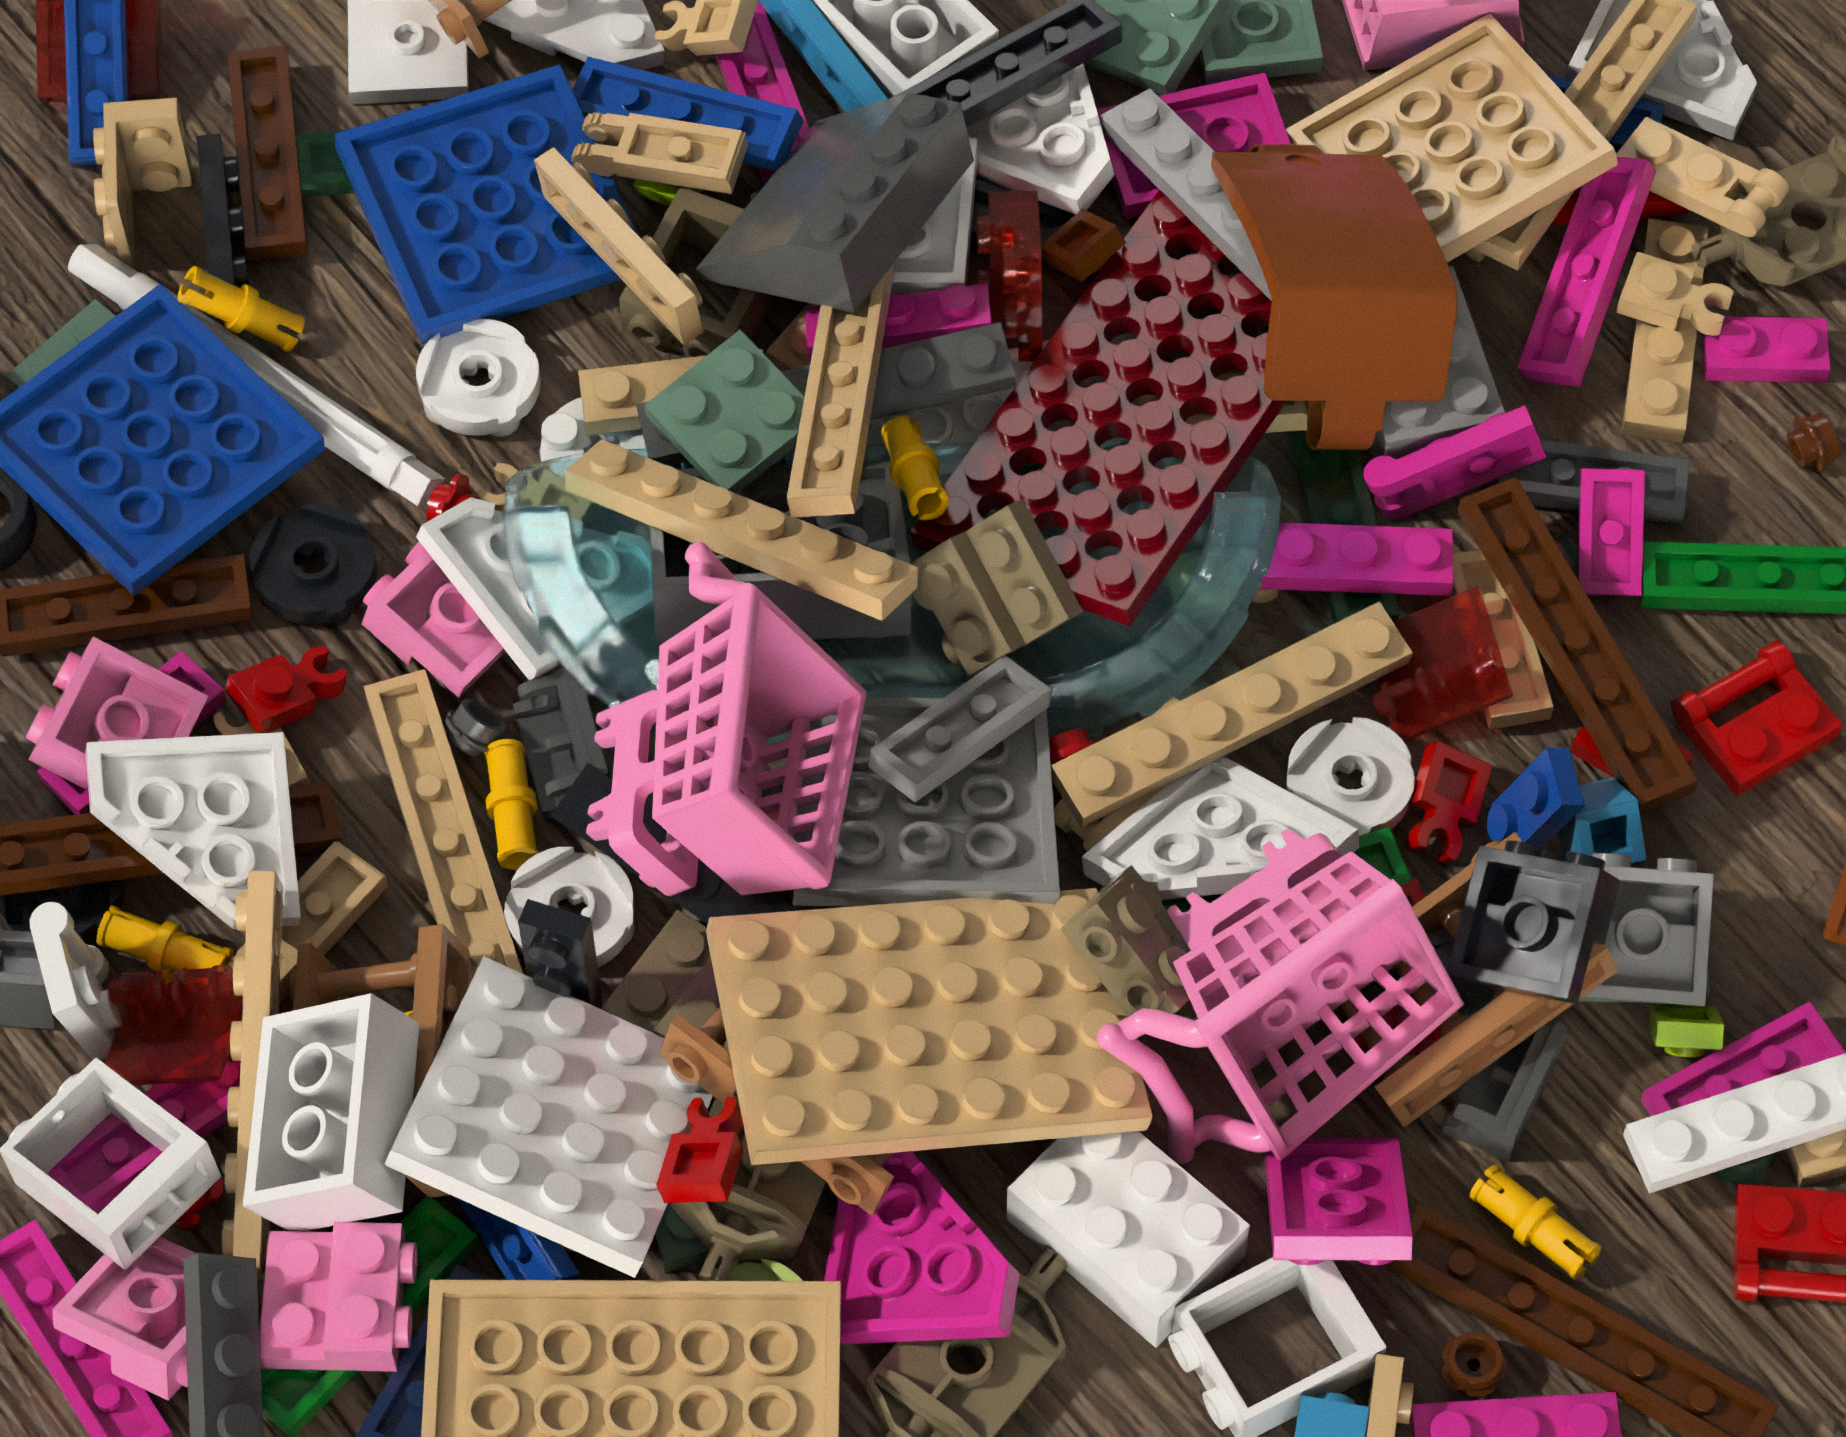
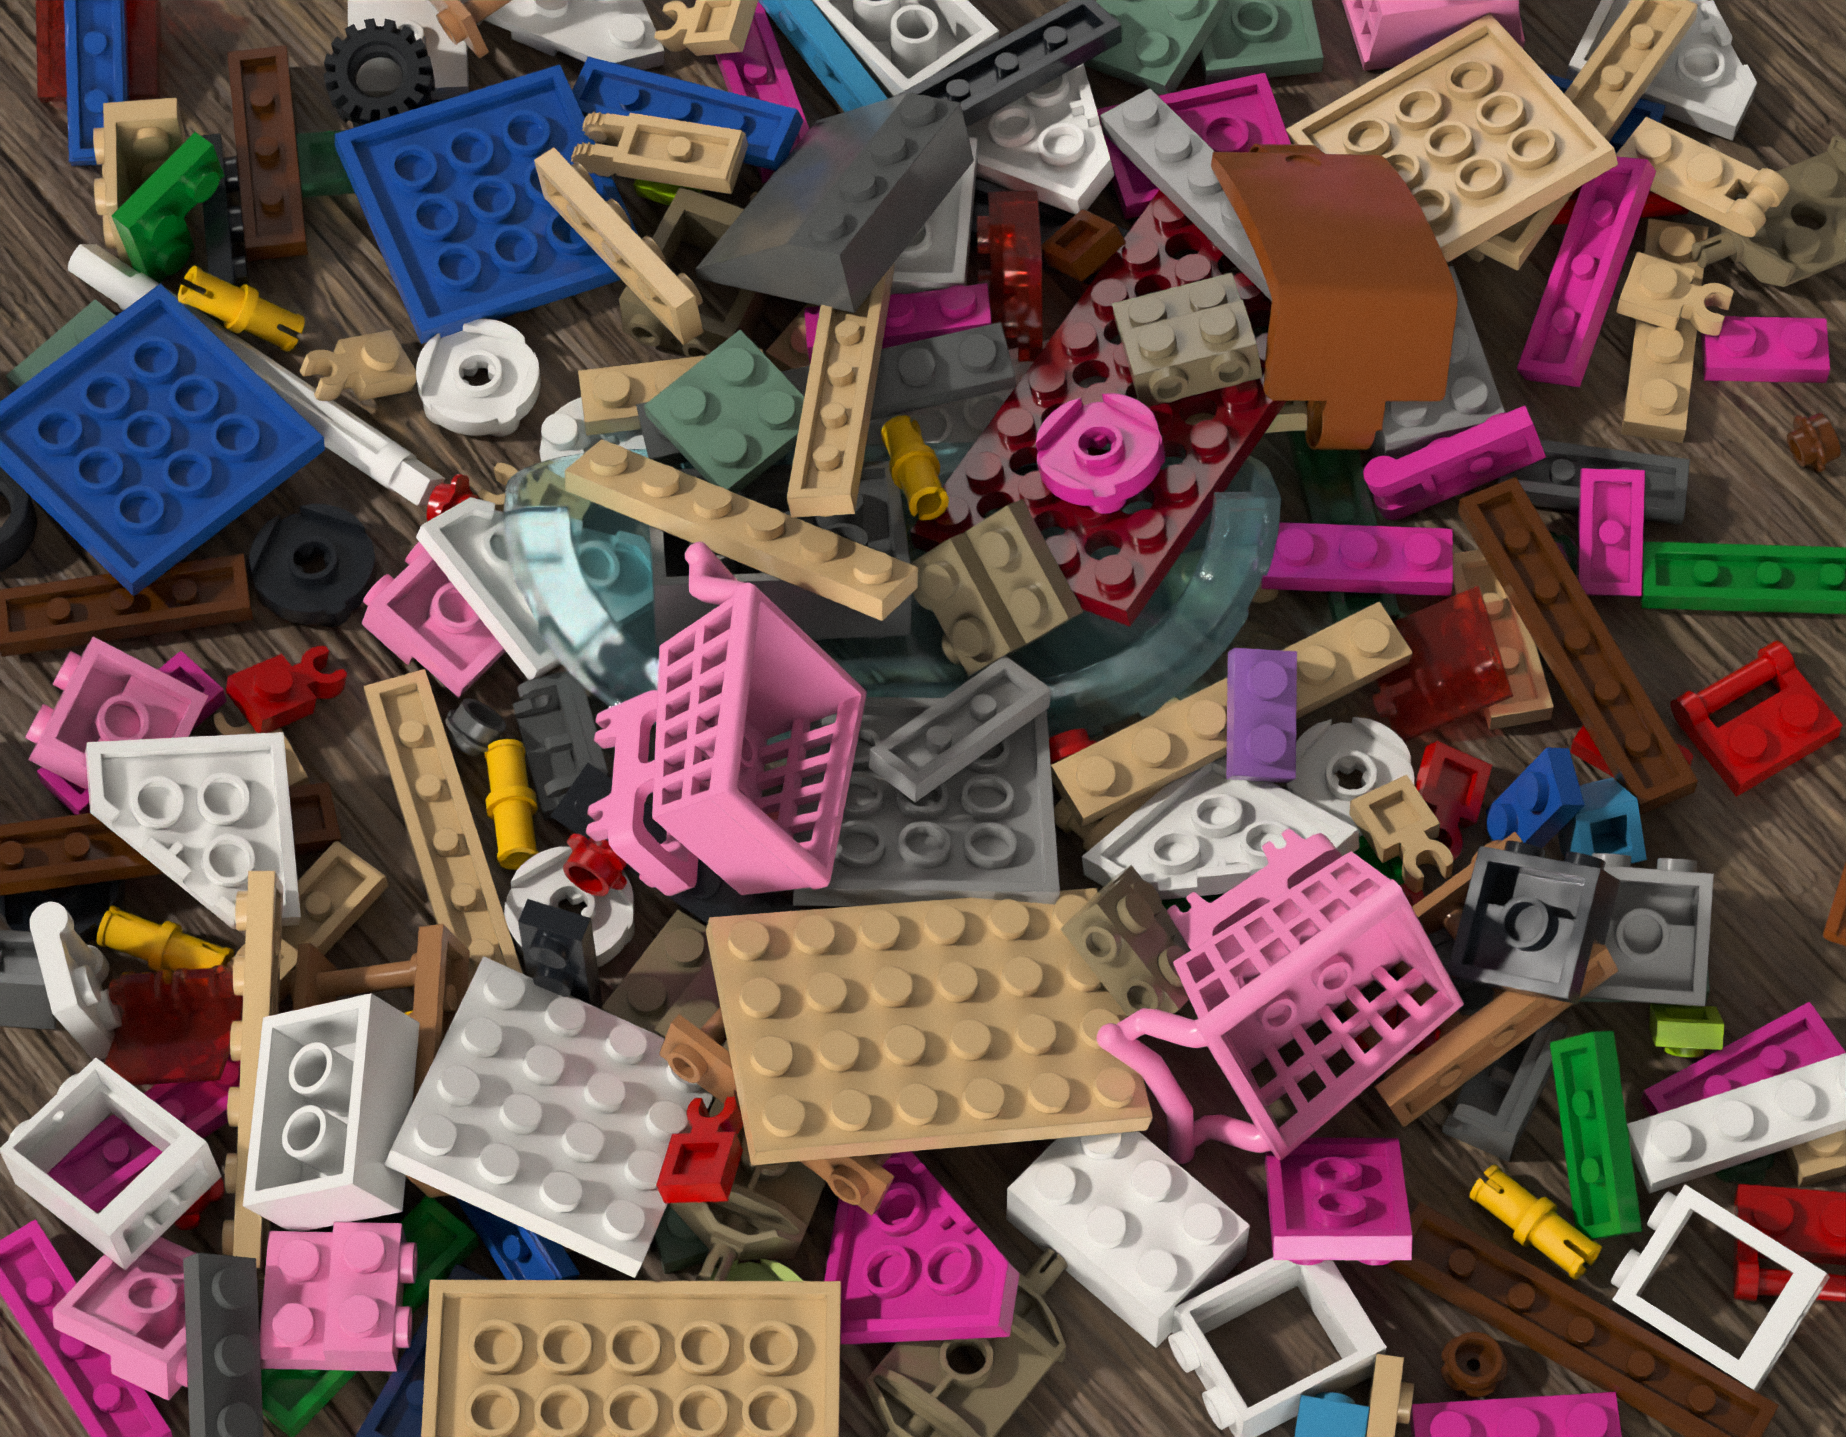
(153, 216): none -> green plate
(367, 363): none -> tan plate
(373, 43): none -> black tyre
(594, 866): none -> red plate
(1103, 479): none -> dark pink plate
(1187, 340): none -> dark tan plate
(1261, 715): none -> medium lavender plate
(1402, 825): none -> tan plate
(1595, 1135): none -> green plate
(1778, 1325): none -> white window

